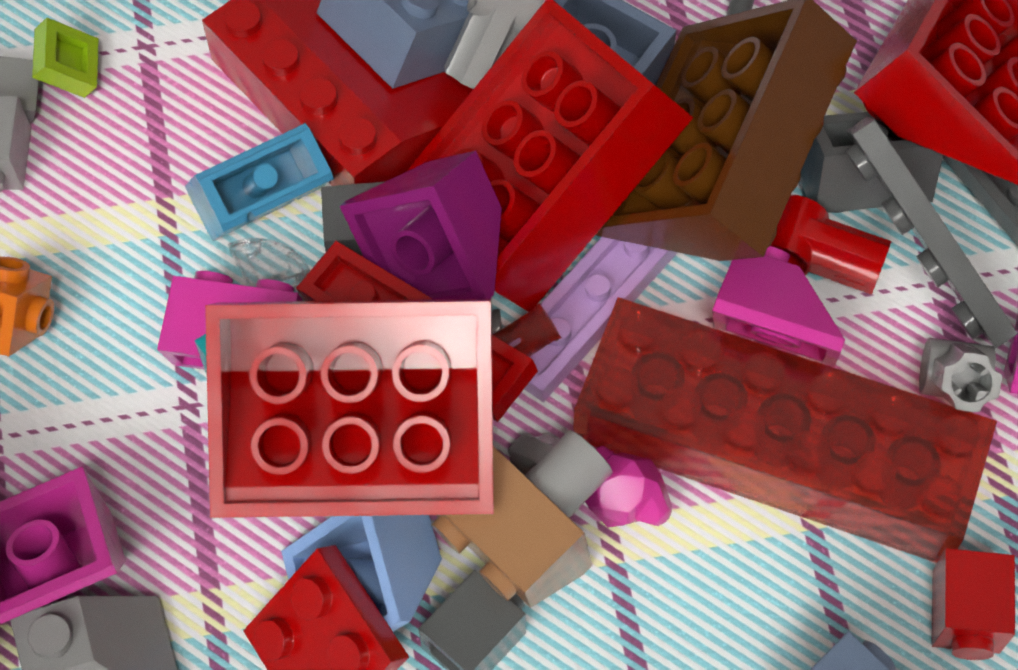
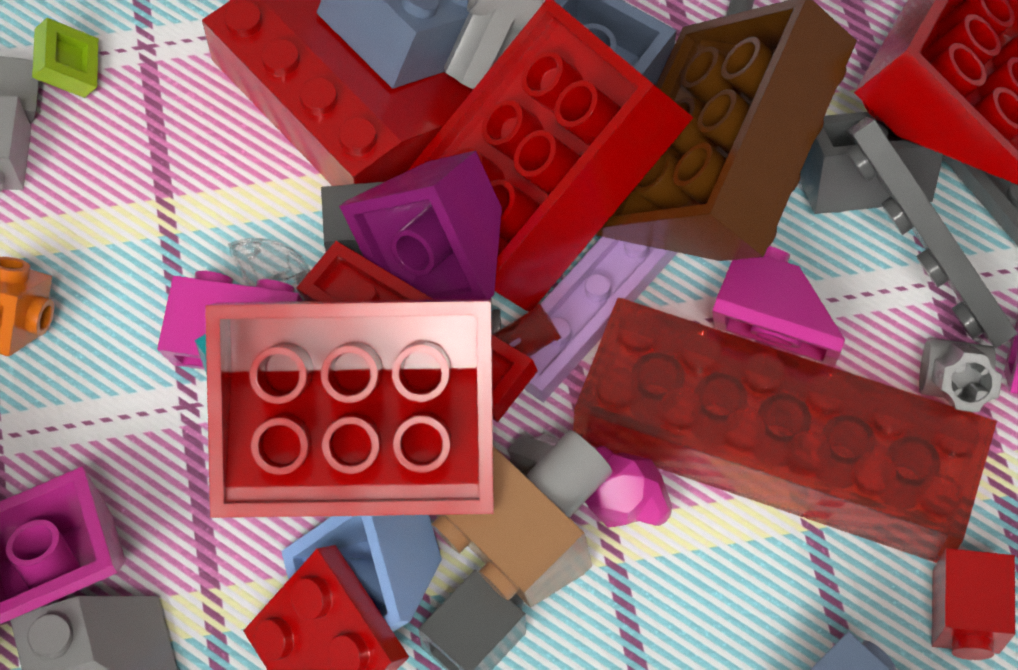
(258, 181): dark azure brick -> none
(829, 246): red piece -> none

